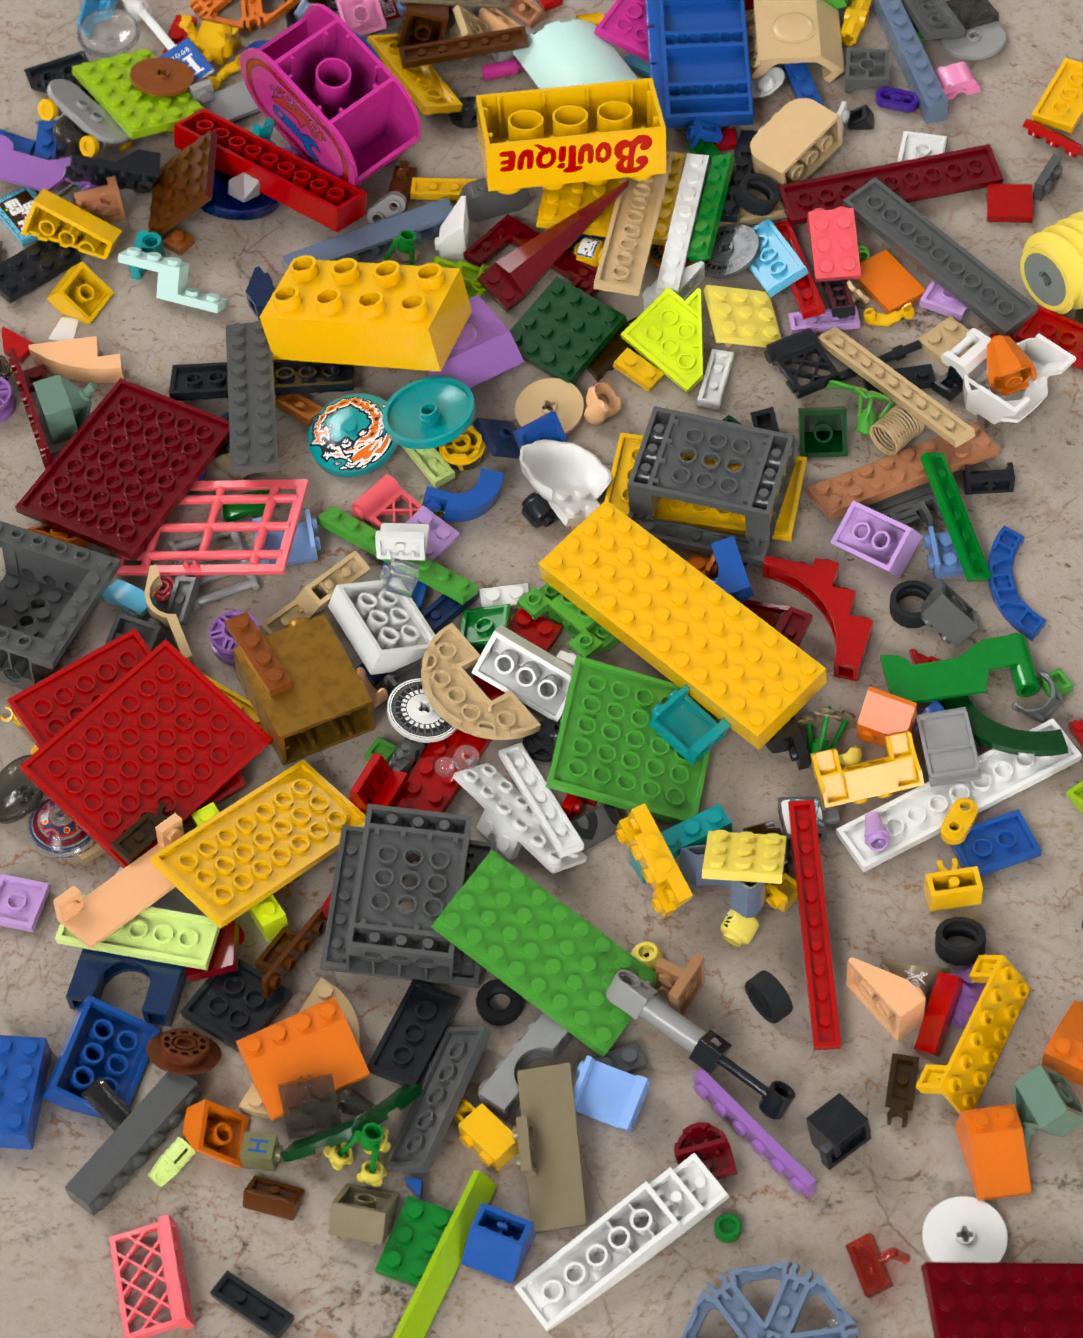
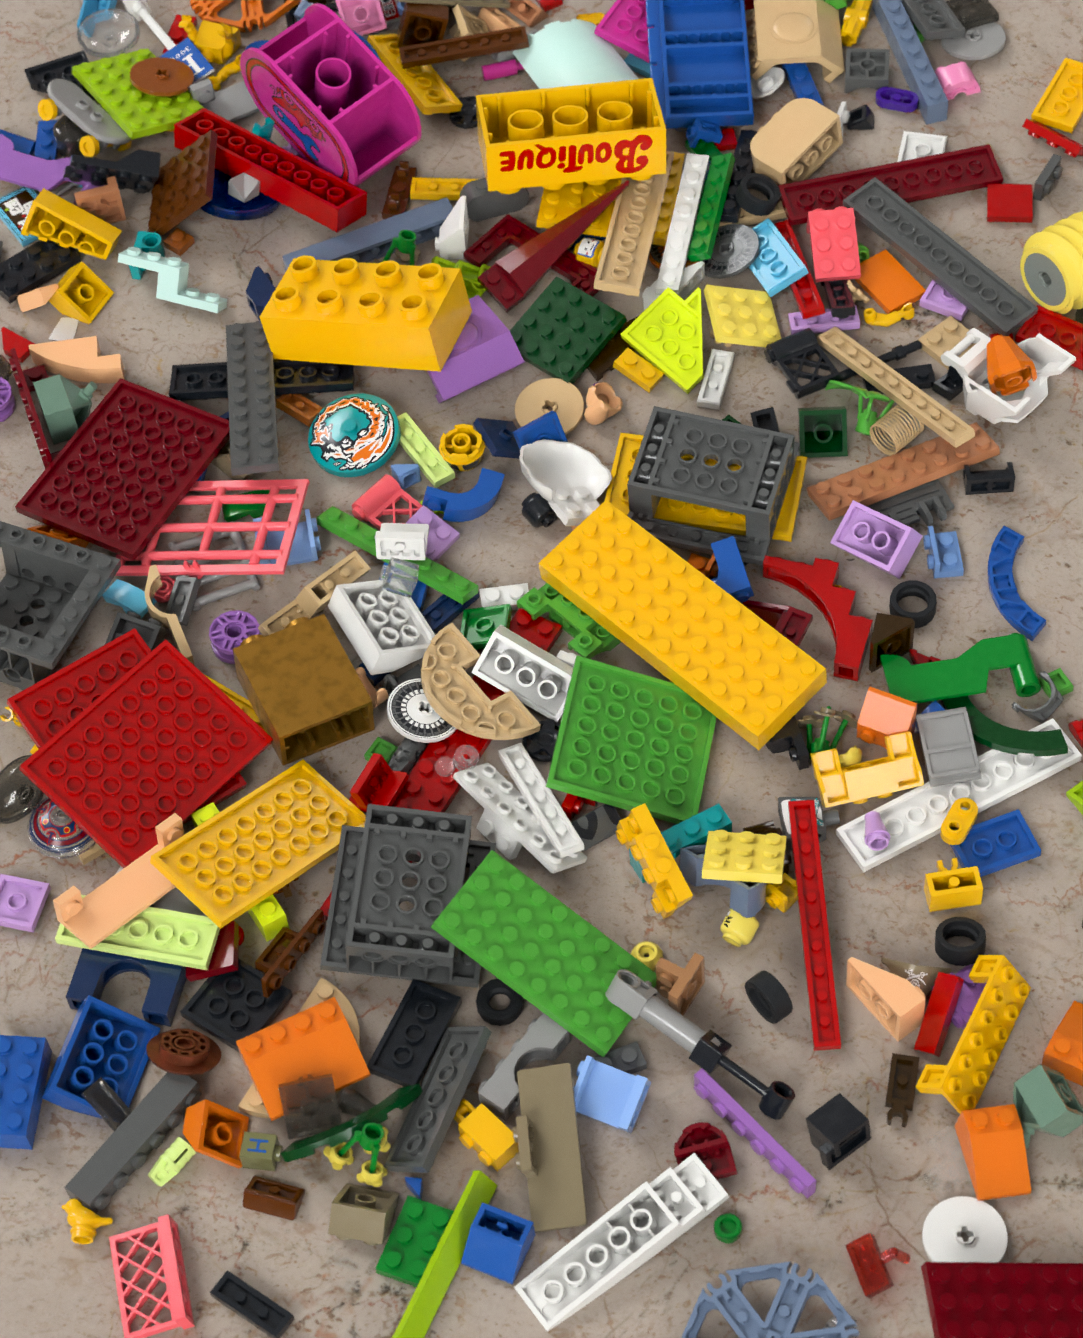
(36, 297): none -> light nougat slope
(83, 1222): none -> yellow animal
(139, 835): dark brown plate -> none
(258, 654): dark orange plate -> none
(385, 209): light grey plate -> none
(406, 474): none -> medium blue slope
(429, 412): teal dish -> none
(687, 725): teal panel -> none
(890, 636): none -> dark brown slope
(949, 614): dark grey slope -> none
(955, 517): green plate -> none

